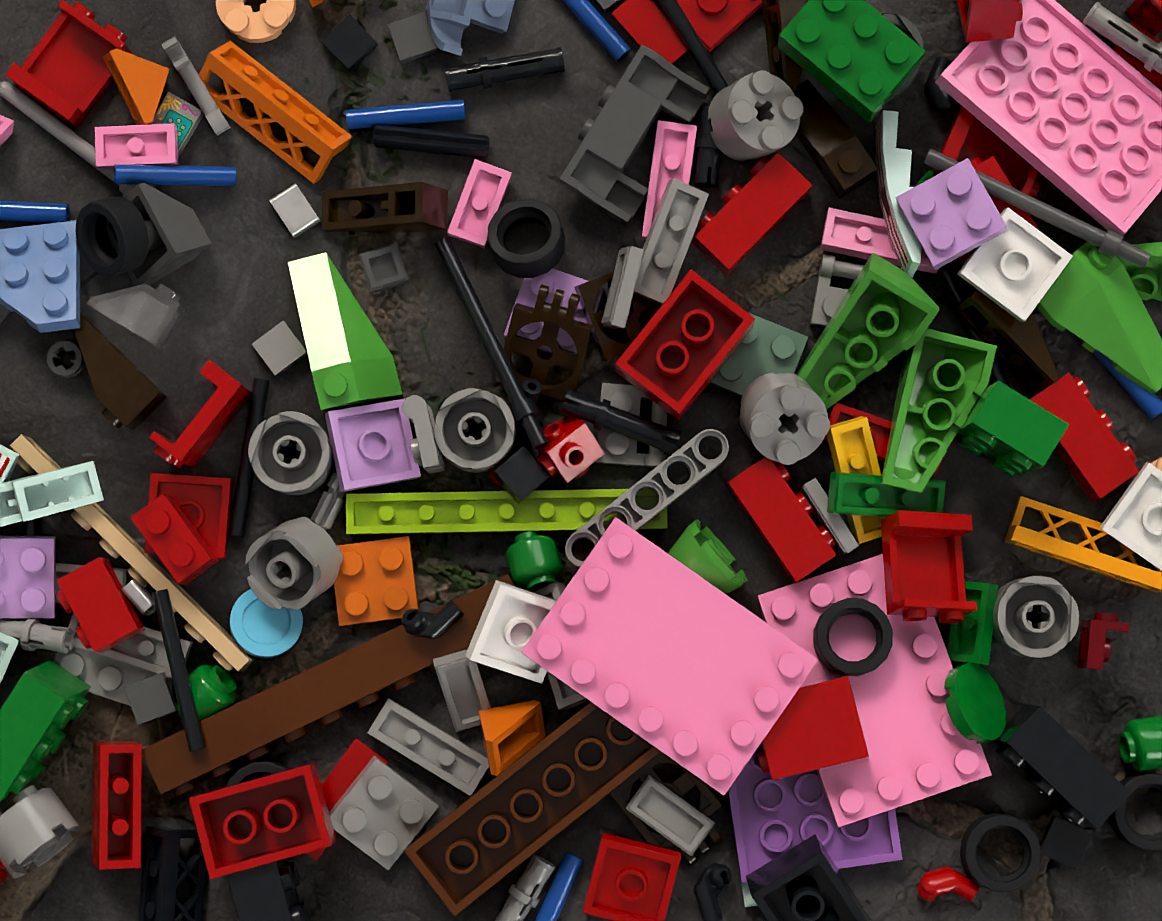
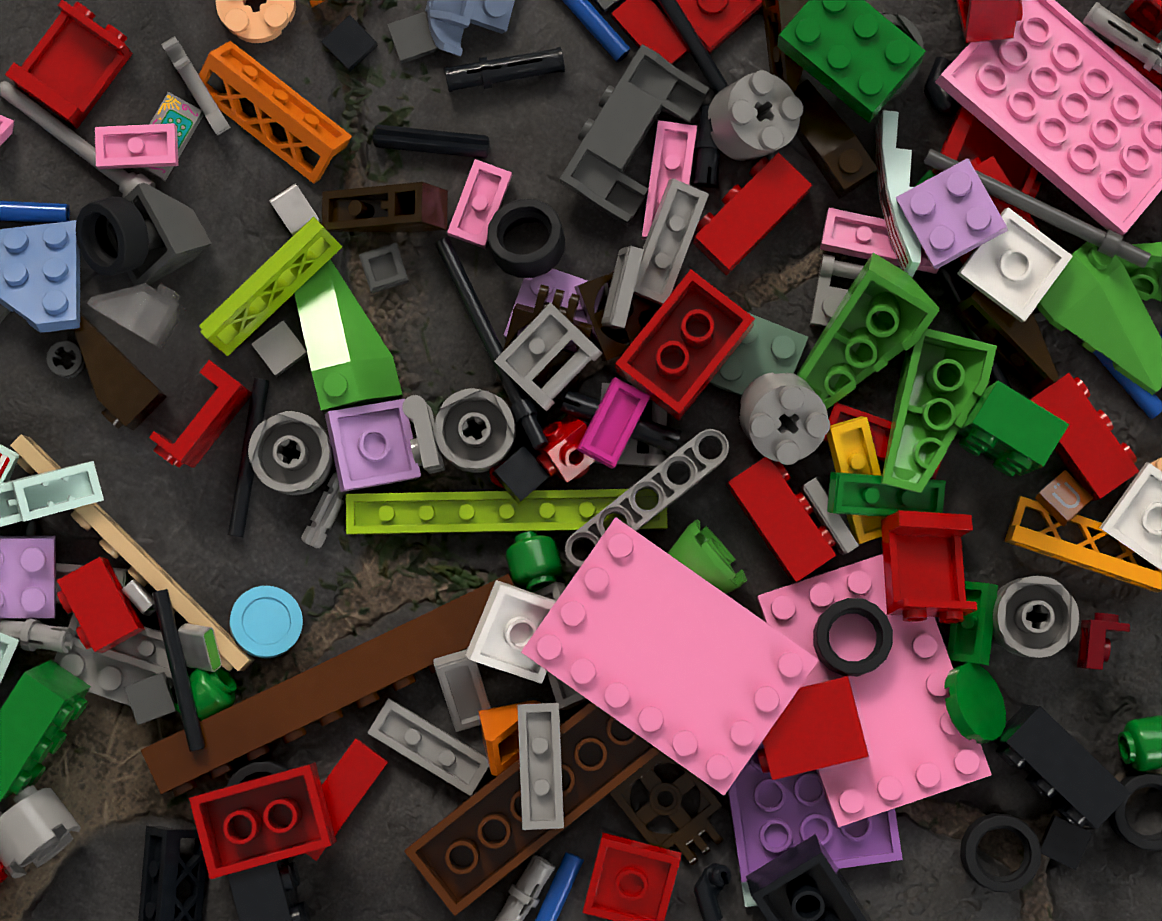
(116, 804): red brick -> none
(138, 82): orange slope -> none
(174, 175): blue piece -> none
(174, 539): red brick -> none
(200, 647): none -> flat silver piece
(203, 501): red plate -> none
(270, 287): none -> lime fence
(293, 564): light grey brick -> none
(375, 581): orange plate -> none
(381, 812): light grey plate -> none
(405, 114): blue piece -> none
(431, 624): black arm -> none
(538, 346): none -> light grey plate
(540, 766): none -> light grey plate
(613, 422): none -> dark pink tile
(670, 815): light grey tile -> none
(946, 880): red arm -> none
(1064, 498): none -> dark orange tile

